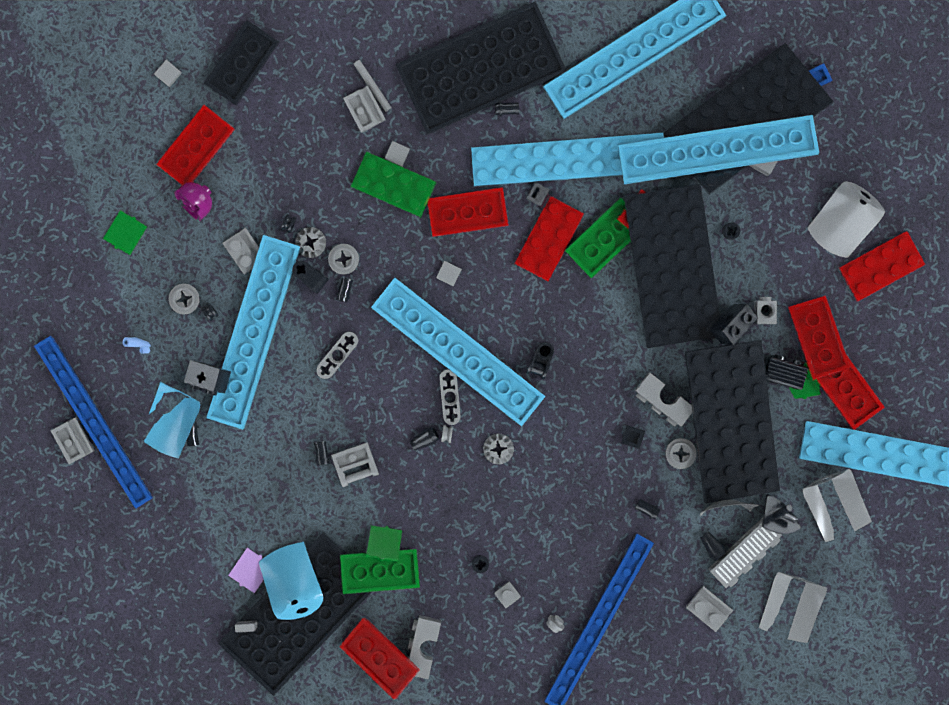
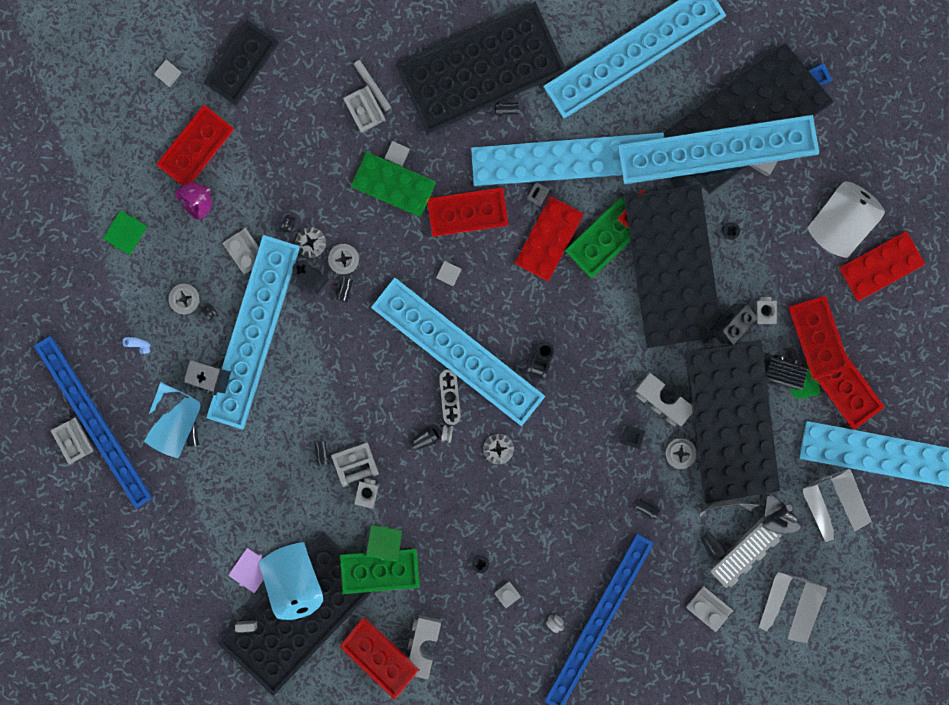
(342, 340): light grey beam -> none
(362, 500): none -> light grey brick

